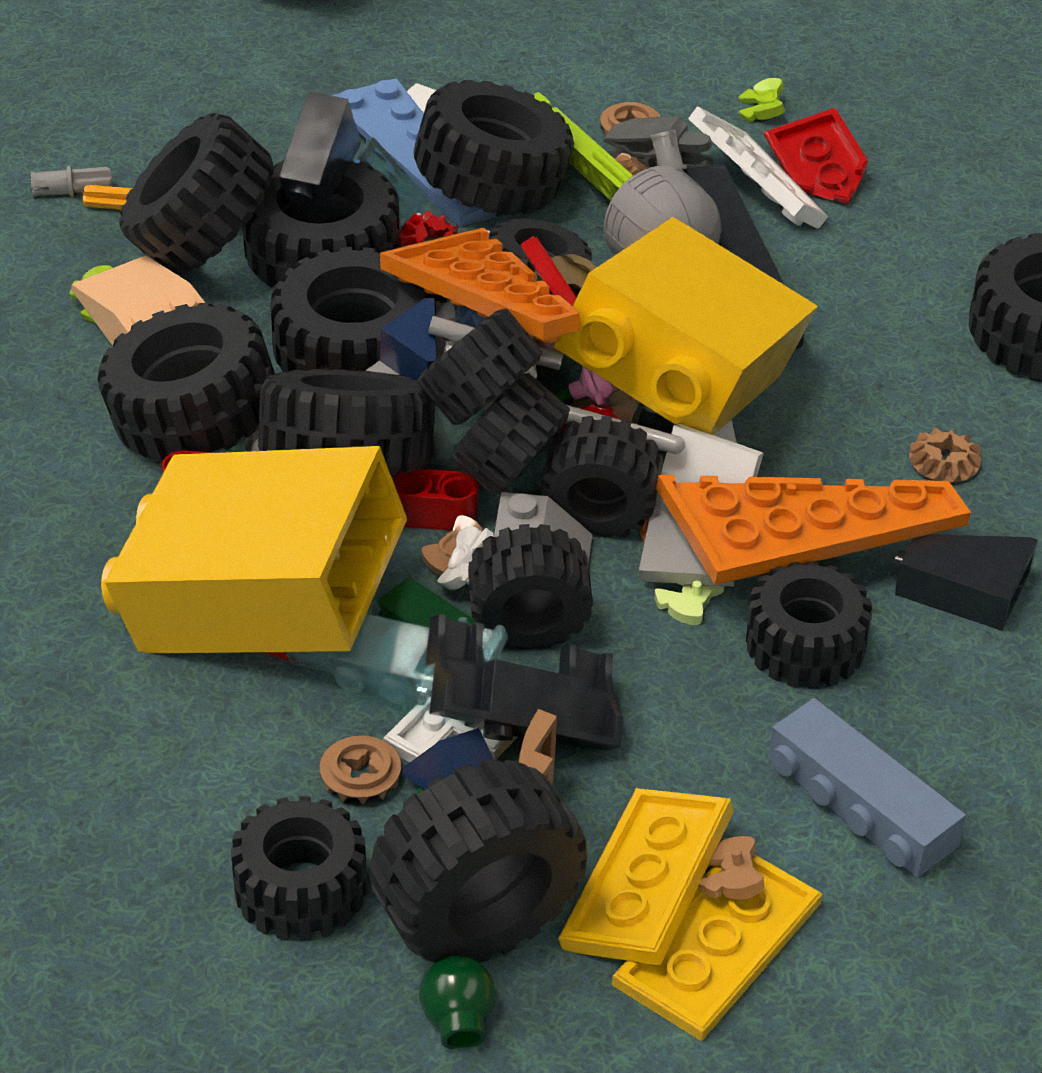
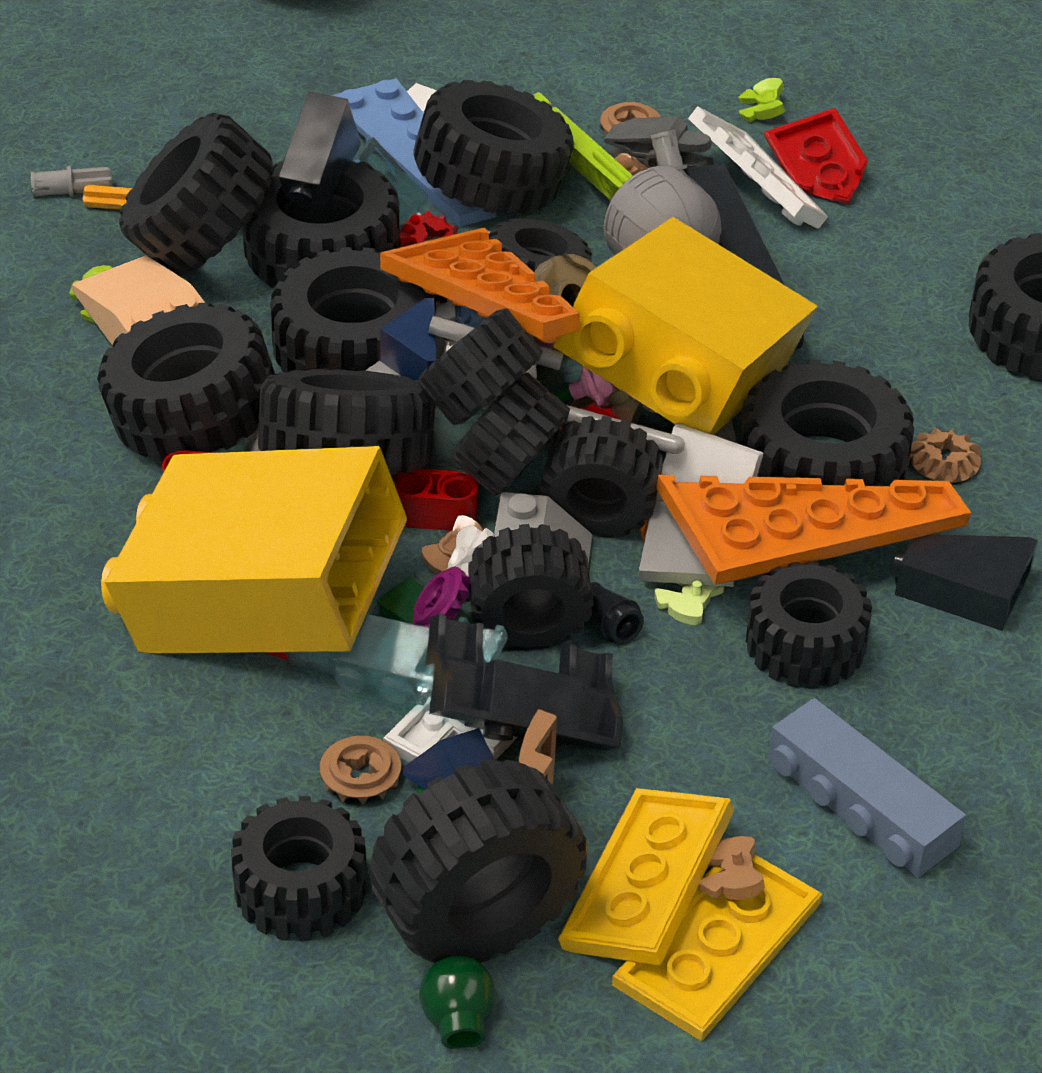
(442, 595): none -> magenta gear
(547, 270): red tile -> none
(615, 615): none -> black cone
(834, 404): none -> black tyre

